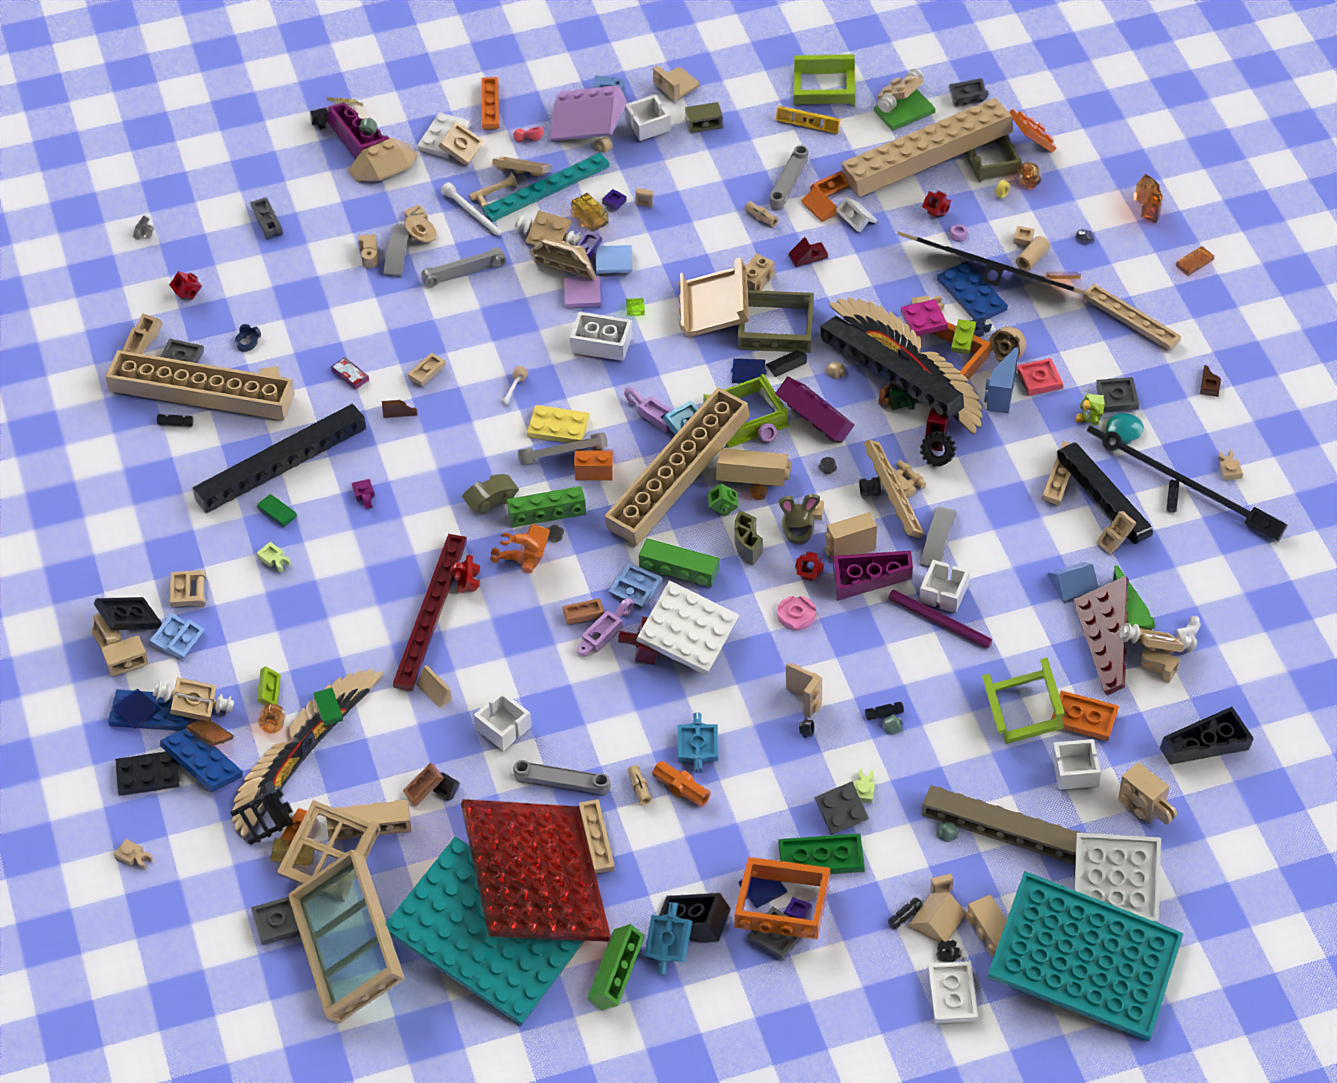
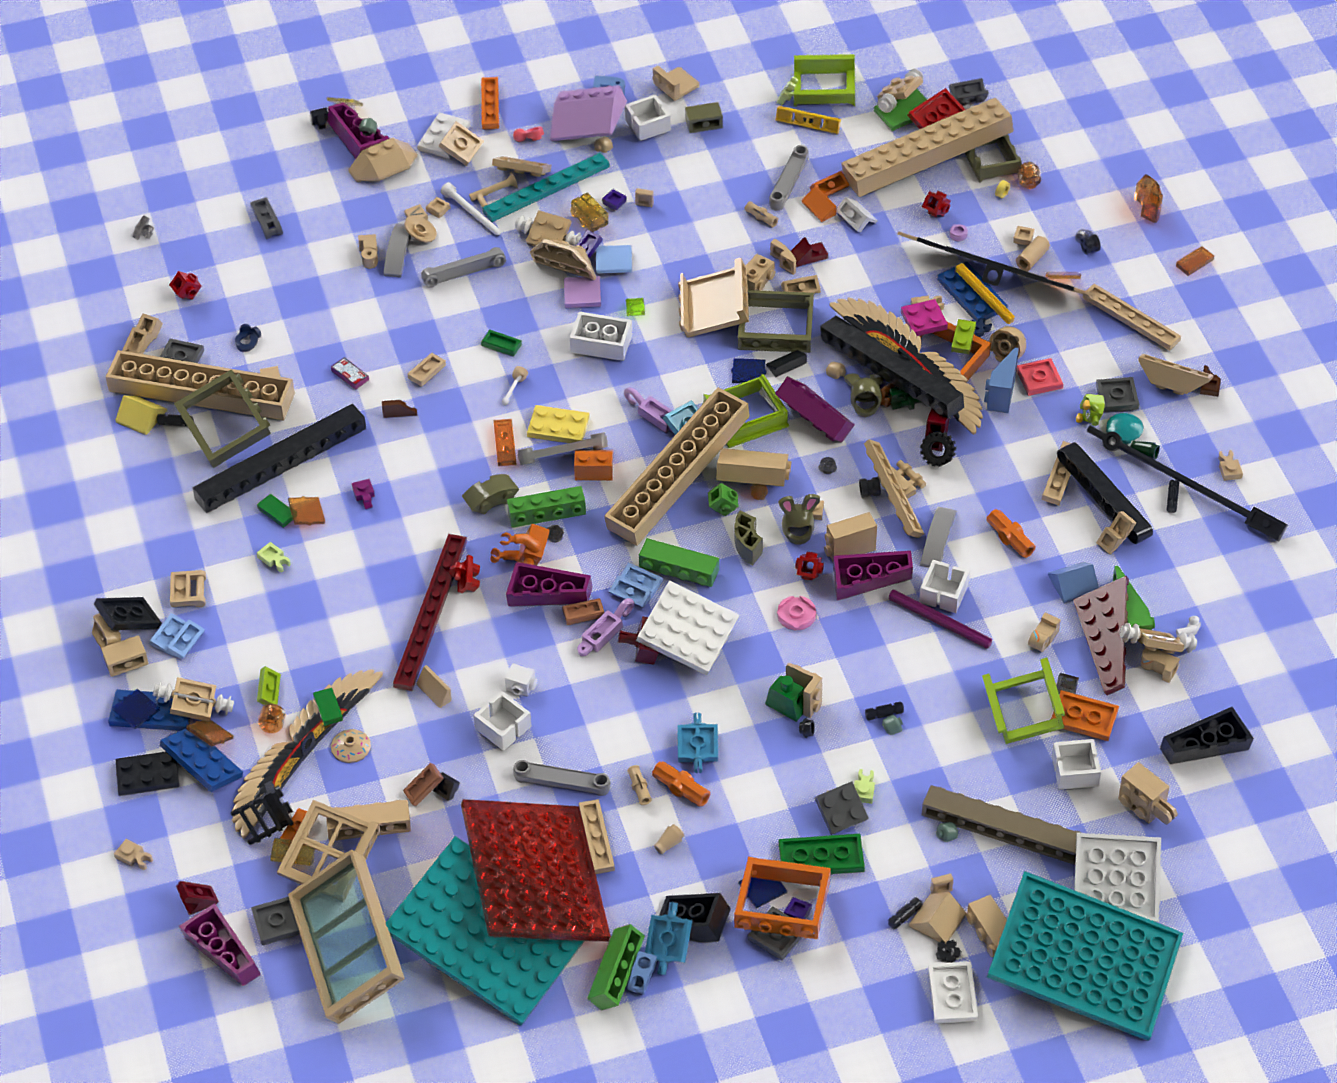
(138, 414): none -> light yellow slope
(196, 896): none -> dark red slope
(218, 941): none -> magenta wedge
(237, 445): none -> olive window
(306, 510): none -> clear orange piece
(353, 751): none -> tan dish
(438, 207): none -> tan tile
(501, 343): none -> green tile
(504, 442): none -> clear orange tile
(520, 680): none -> white brick
(546, 586): none -> magenta wedge
(642, 972): none -> medium blue leg
(670, 838): none -> tan cone
(767, 432): lavender tile -> none
(782, 253): none -> tan slope
(786, 697): none -> green torso
(787, 93): none -> yellowish green plate
(806, 284): none -> tan slope
(865, 391): none -> olive piece
(935, 109): none -> red plate
(985, 293): none -> yellow axle
(1010, 533): none -> orange piece
(1033, 130): orange plate -> none
(1045, 632): none -> tan leg
(1067, 683): none -> clear smoke tile
(1090, 244): none -> black wheel
(1147, 448): none -> dark green cone
(1172, 376): none -> tan wedge

